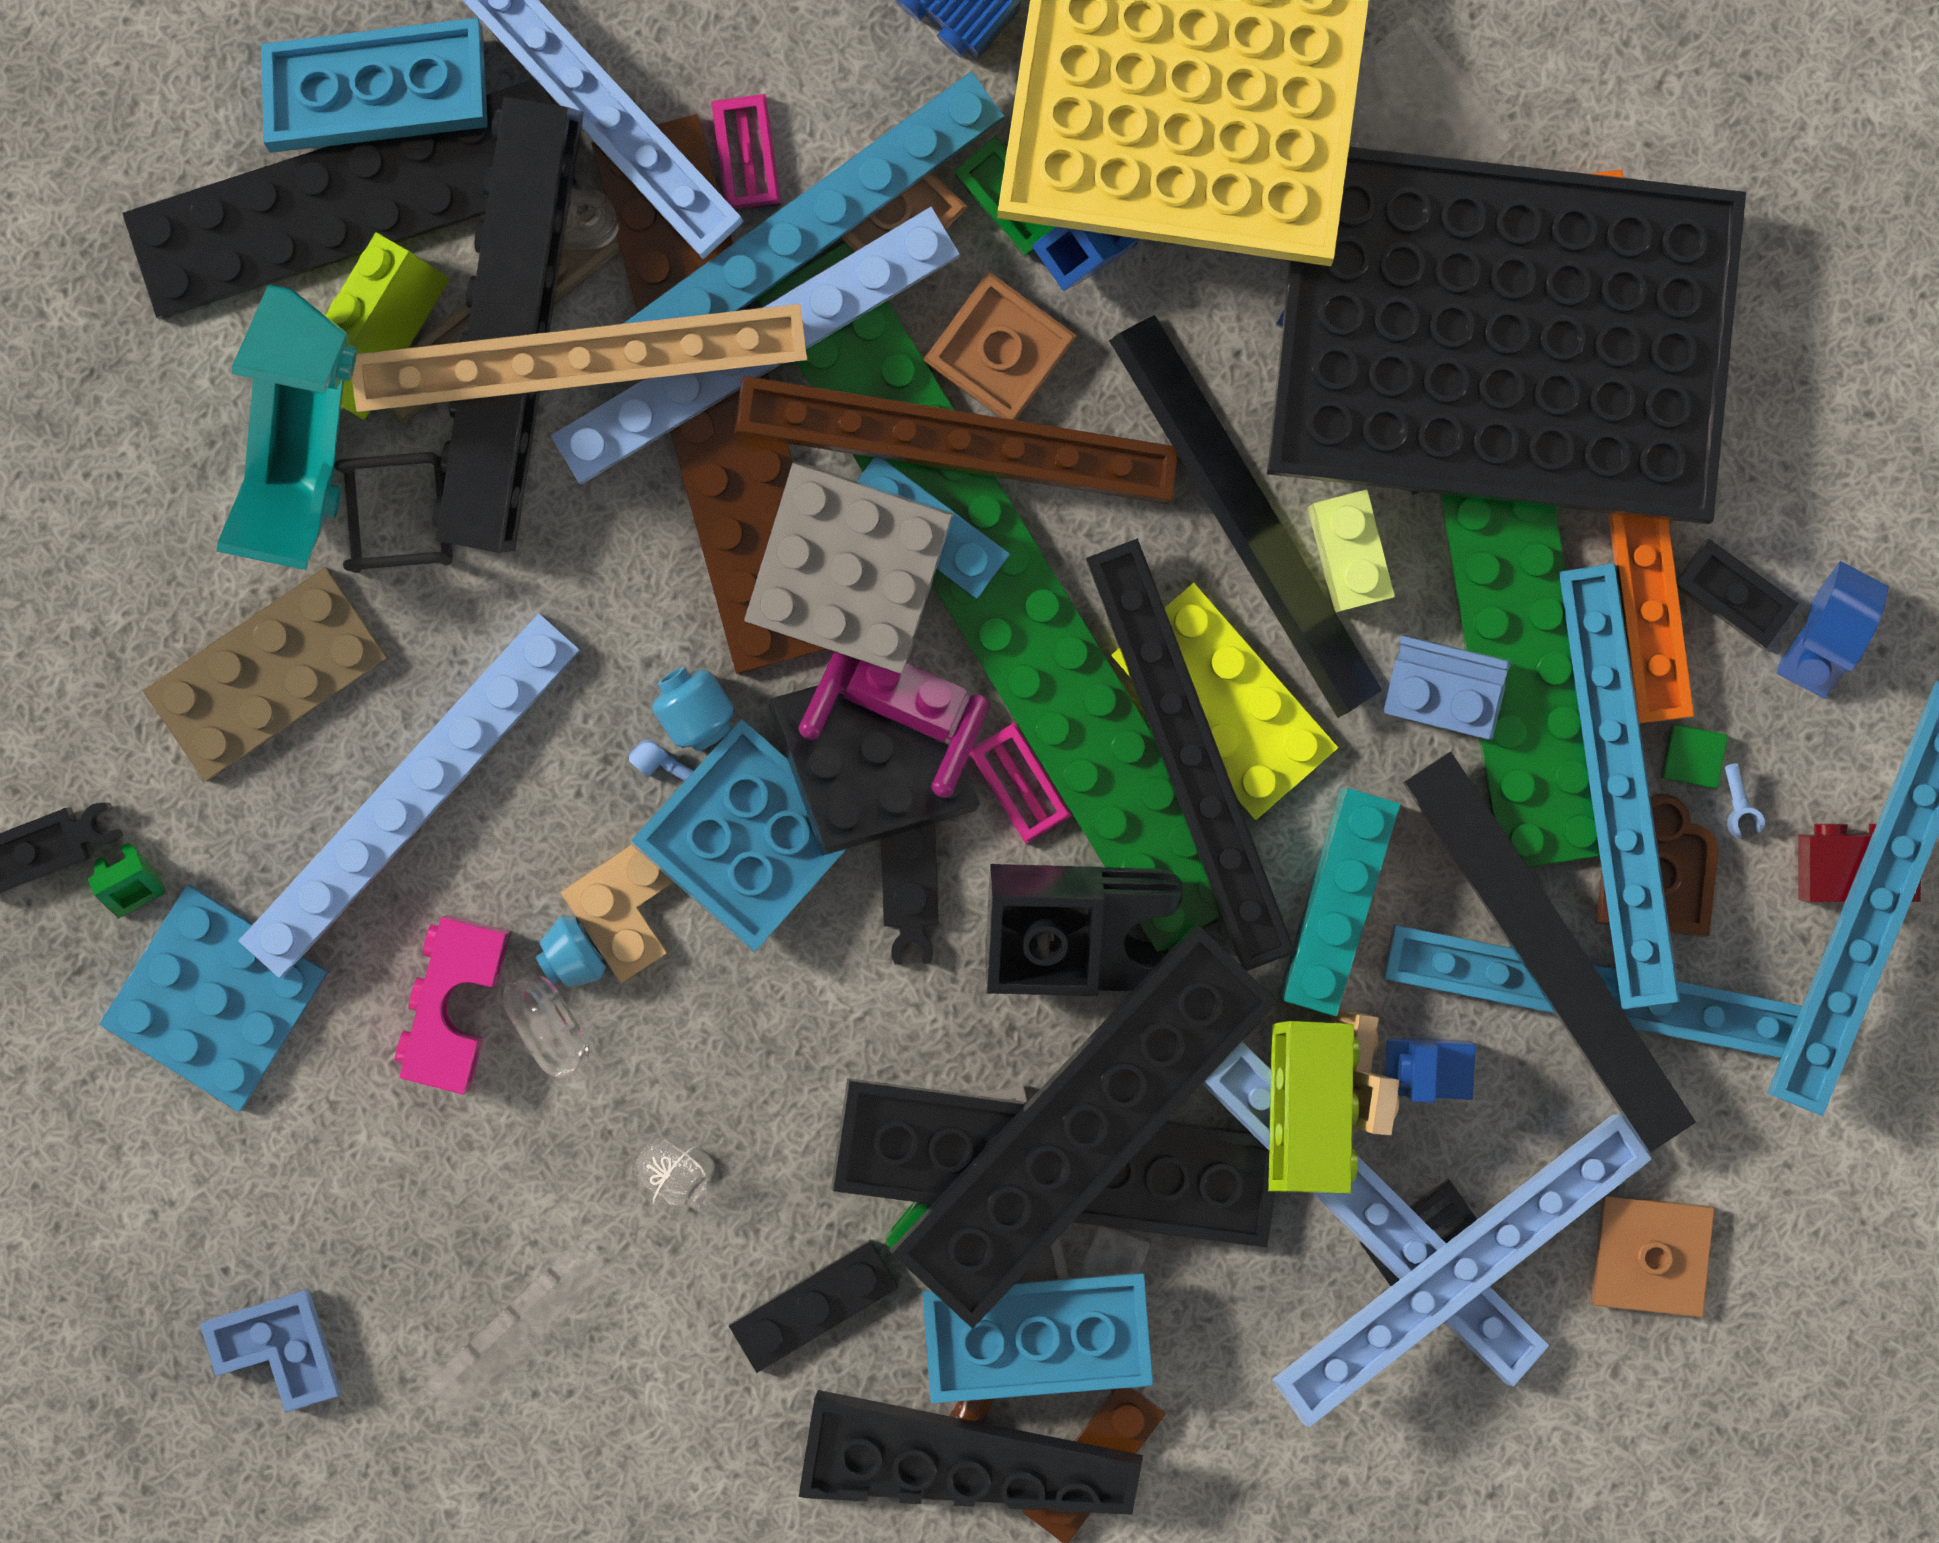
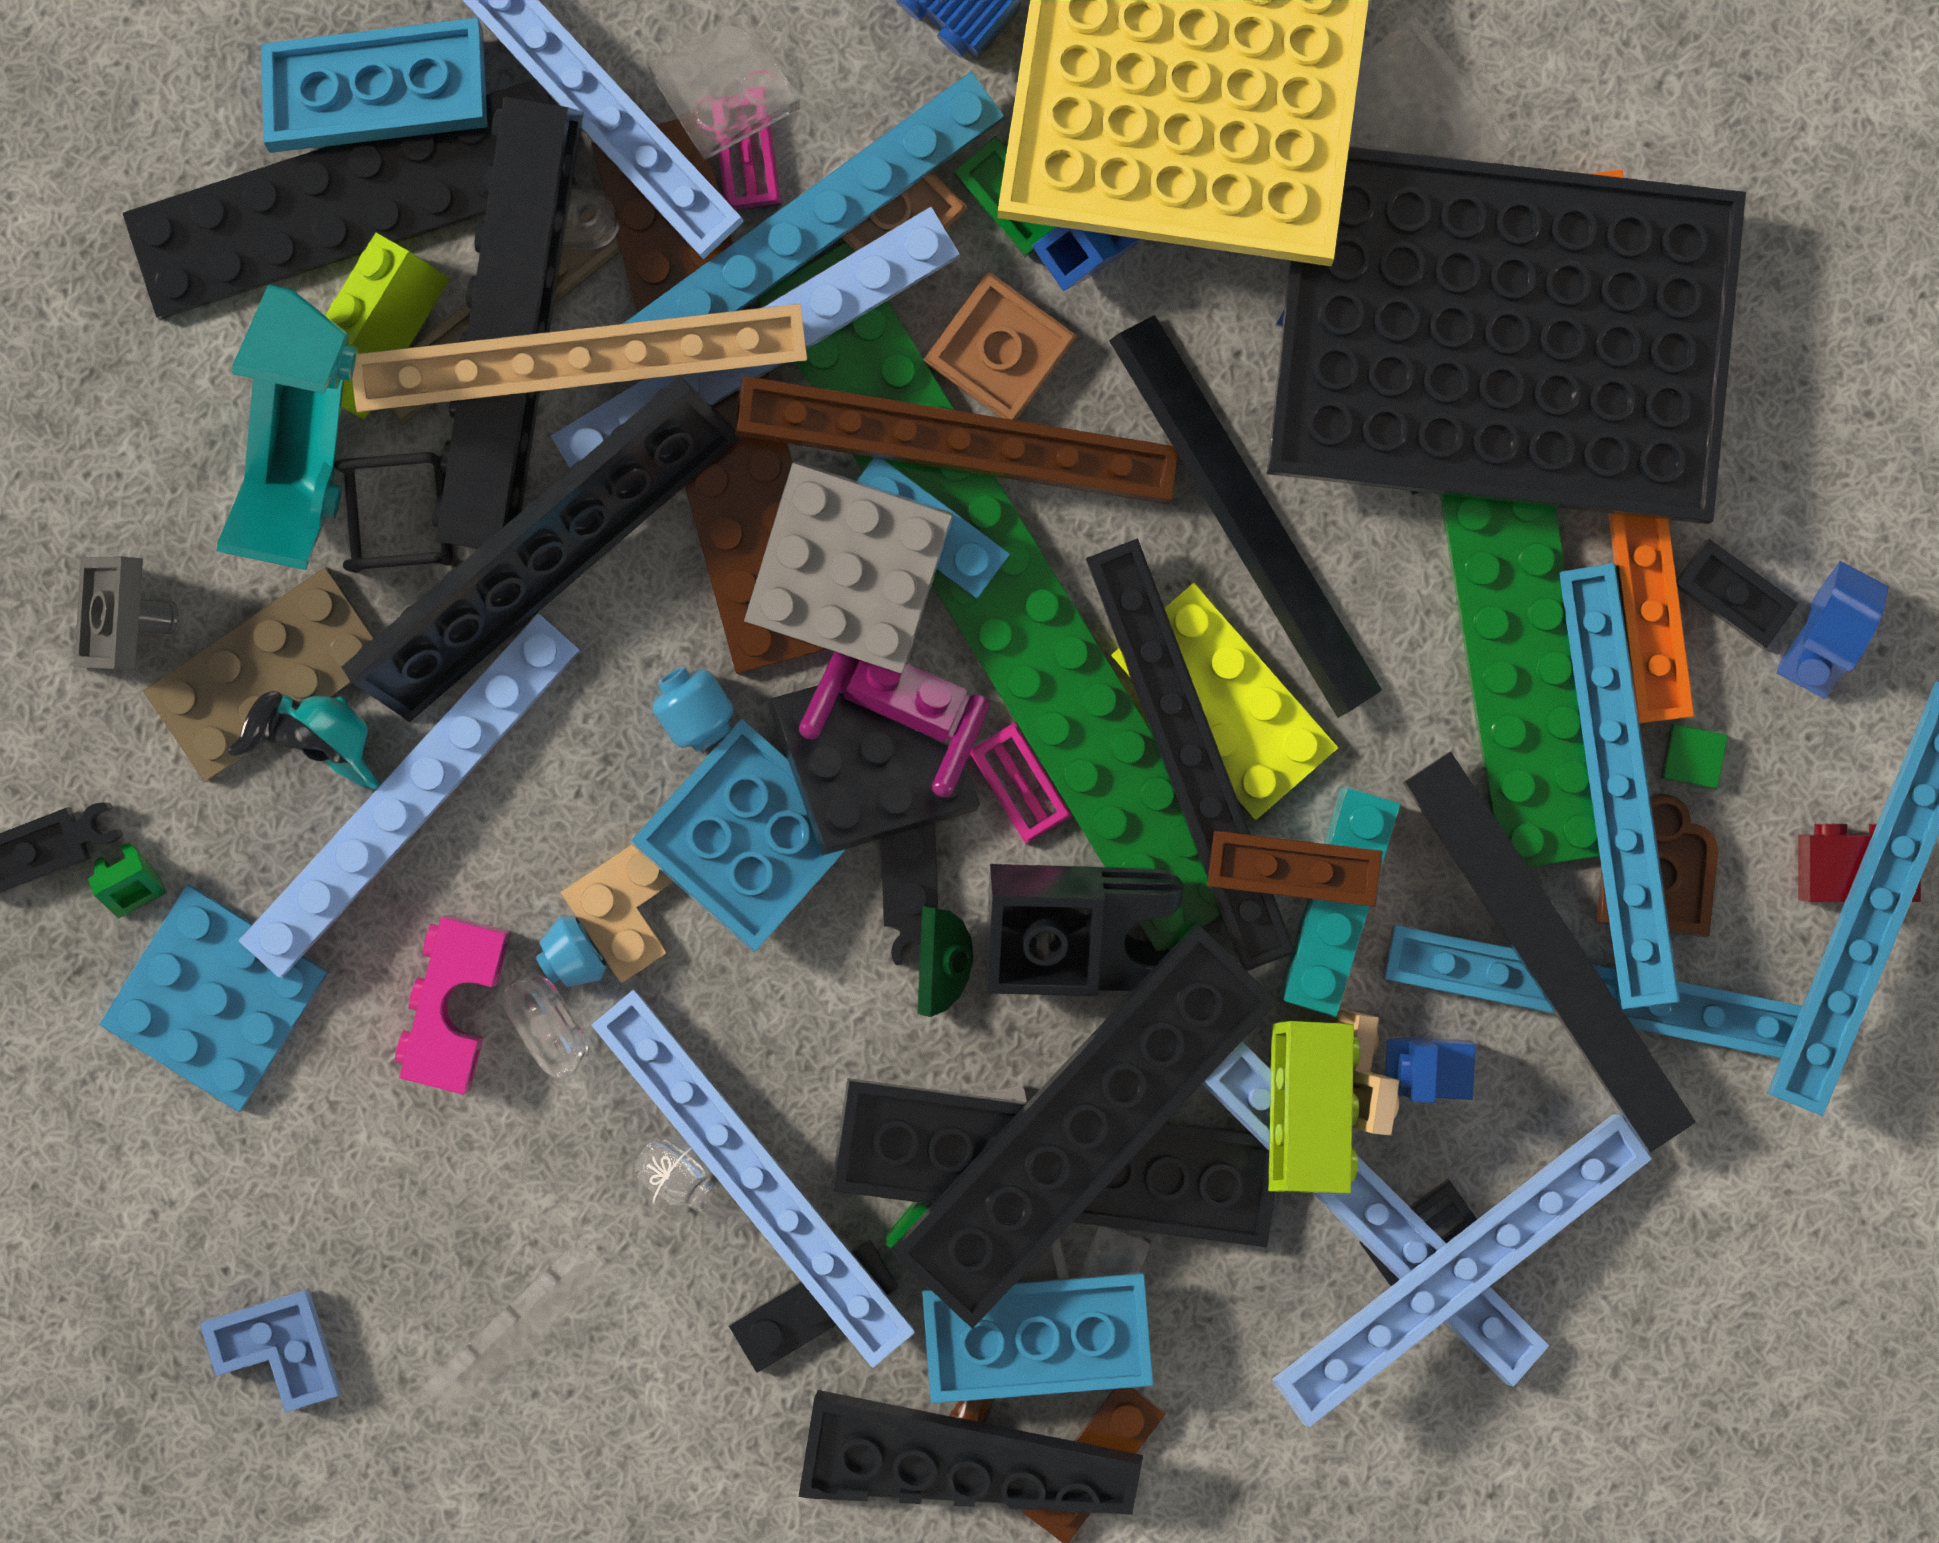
(114, 614): none -> dark grey tile
(317, 725): none -> hair
(542, 550): none -> black plate
(649, 756): light blue hand -> none
(724, 86): none -> clear plate
(754, 1178): none -> light blue plate
(944, 960): none -> dark green plate
(1295, 868): none -> reddish brown plate
(1350, 551): yellowish green brick -> none
(1447, 687): medium blue plate -> none
(1652, 1255): medium nougat plate -> none
(1740, 803): light blue hand -> none

